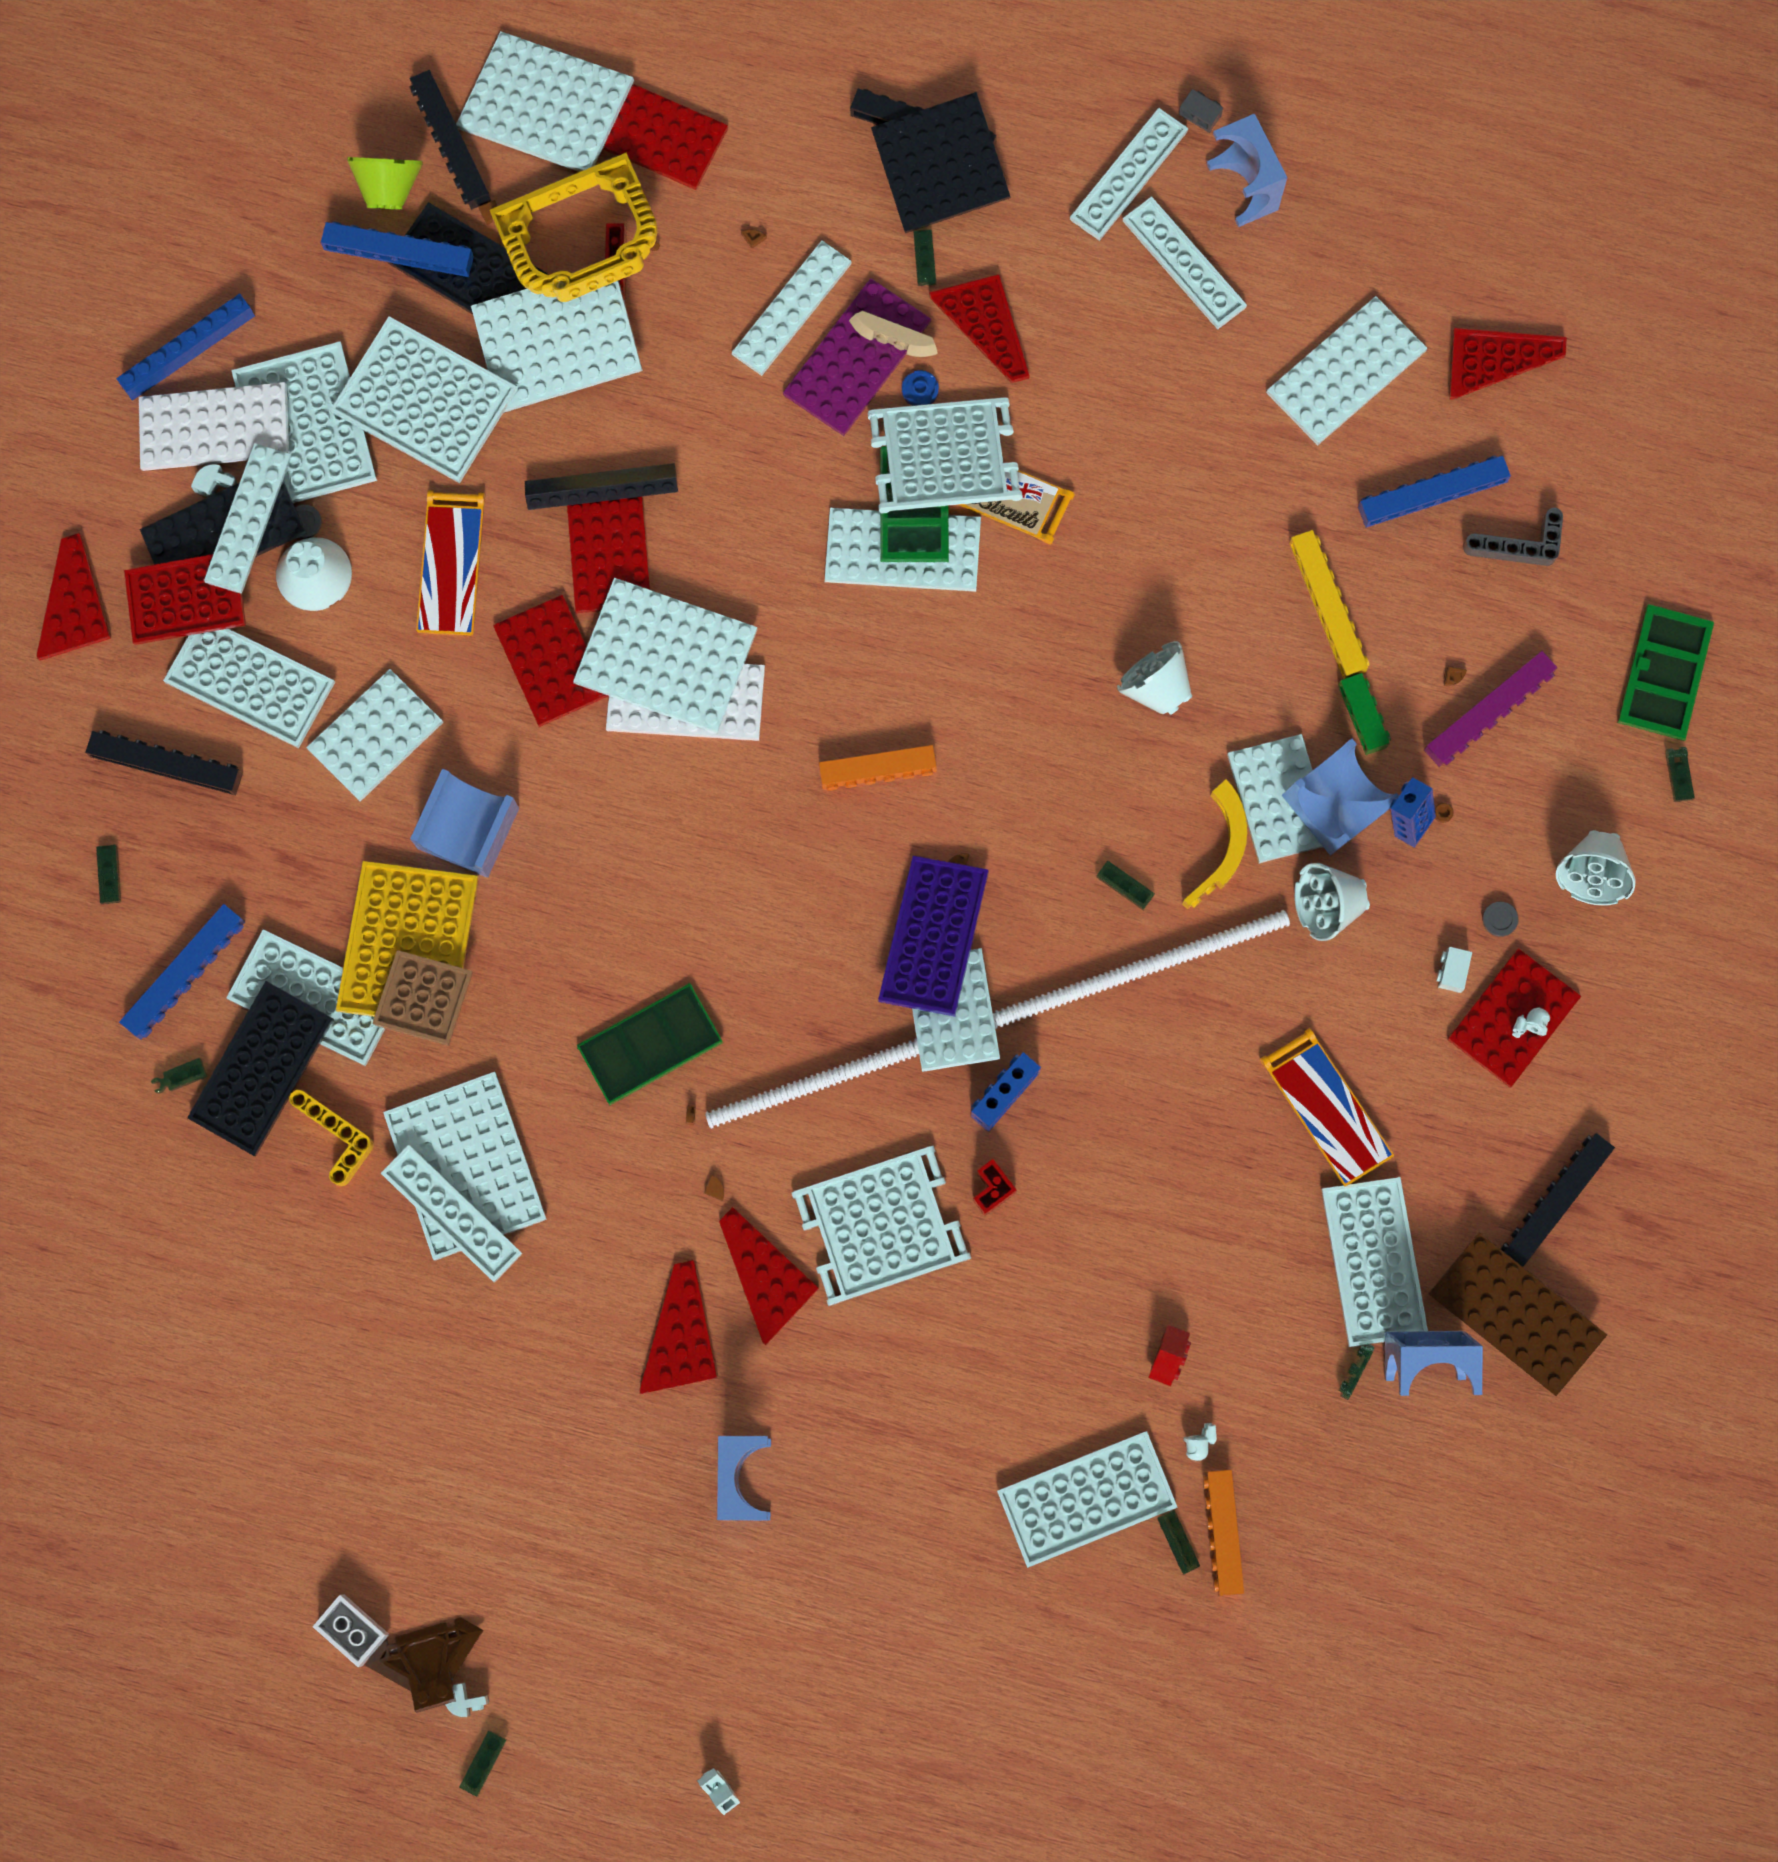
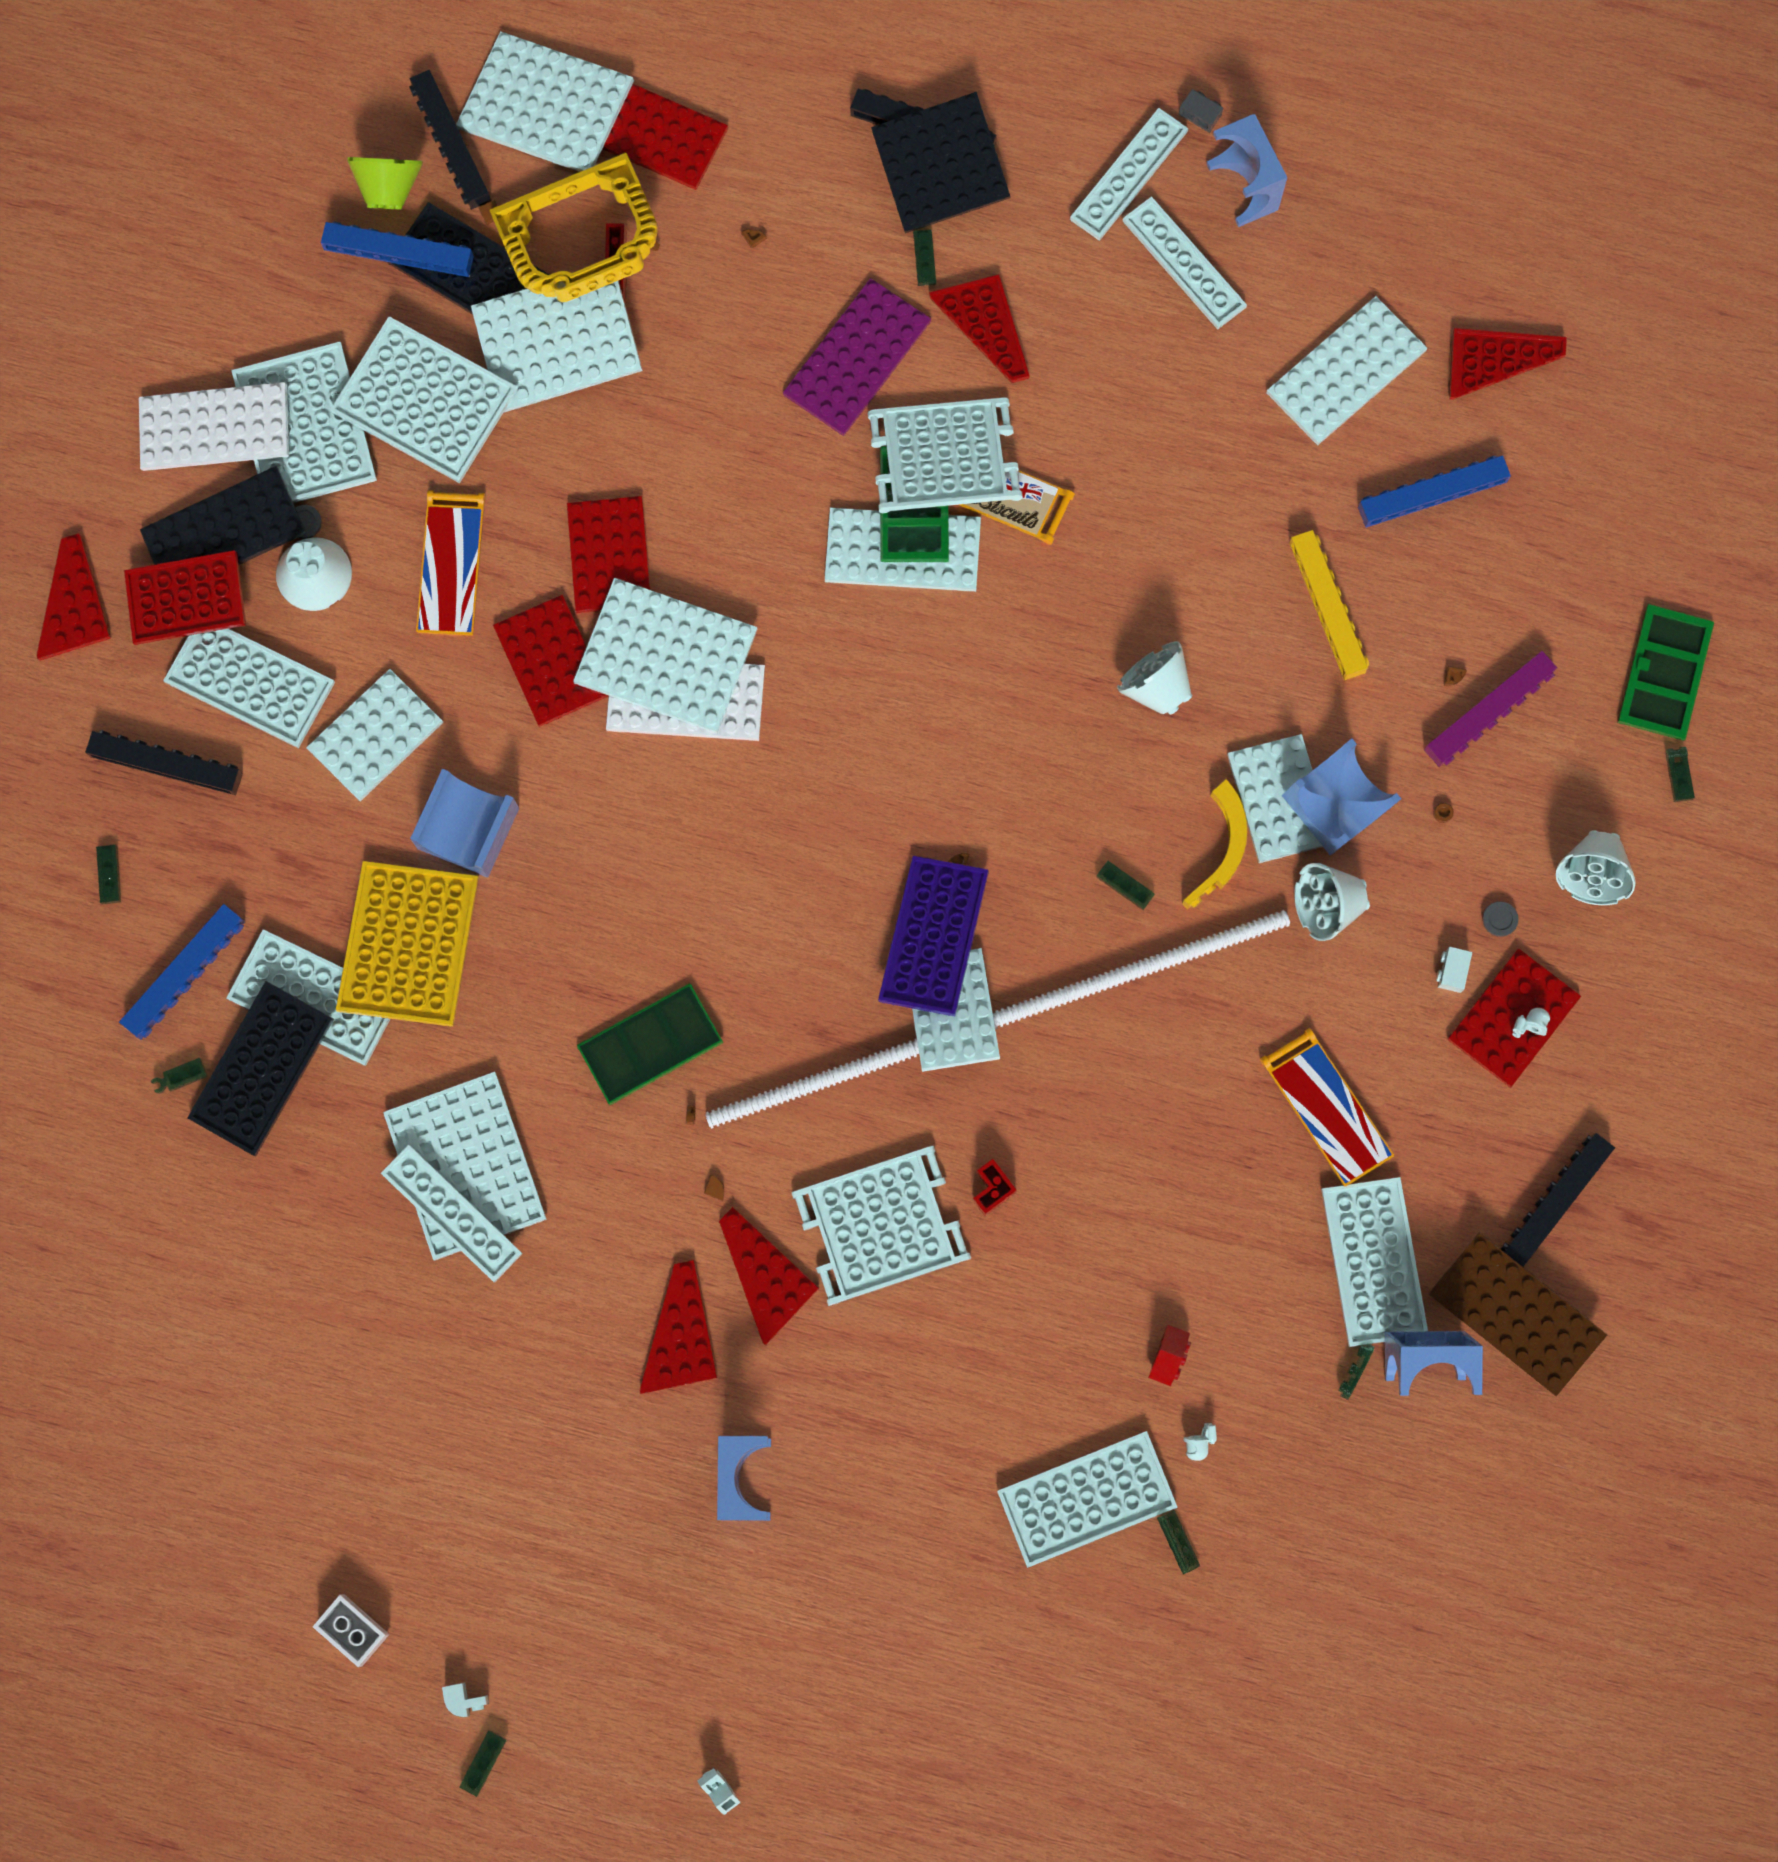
(185, 347): blue brick -> none
(210, 478): light aqua brick -> none
(247, 518): light aqua plate -> none
(337, 1129): yellow beam -> none
(422, 998): medium nougat plate -> none
(427, 1661): reddish brown plate -> none
(601, 486): black brick -> none
(791, 308): light aqua plate -> none
(877, 767): orange brick -> none
(892, 333): tan brick -> none
(920, 388): blue tile -> none
(1019, 1064): blue brick -> none
(1224, 1533): orange brick -> none
(1364, 714): green brick -> none
(1412, 811): blue brick -> none
(1520, 546): dark grey beam -> none

